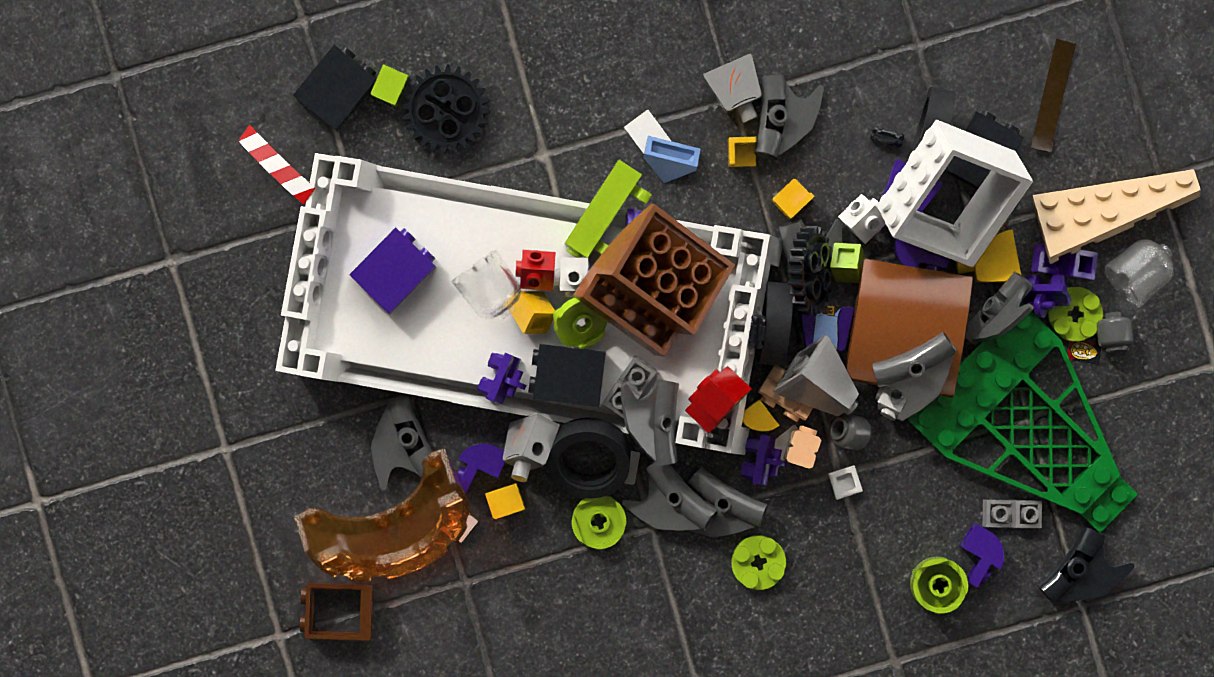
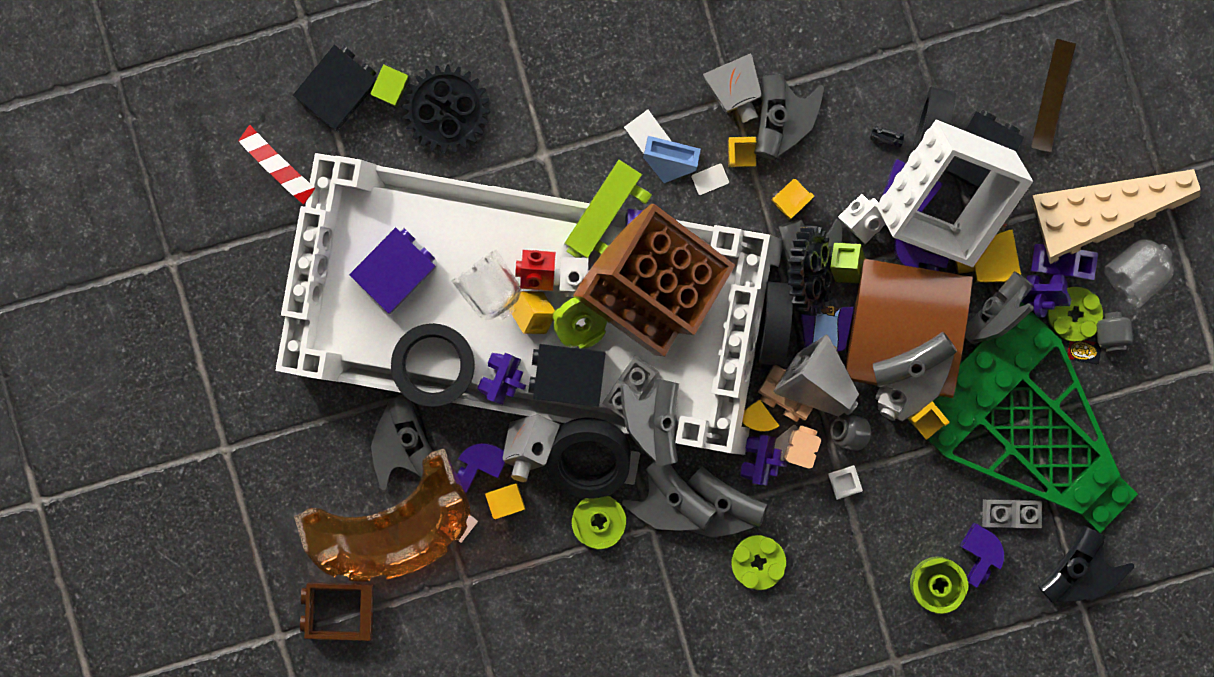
(400, 353): none -> black tyre
(710, 179): none -> white sticker
(716, 398): red brick -> none
(757, 331): black piece -> none
(928, 420): none -> yellow panel

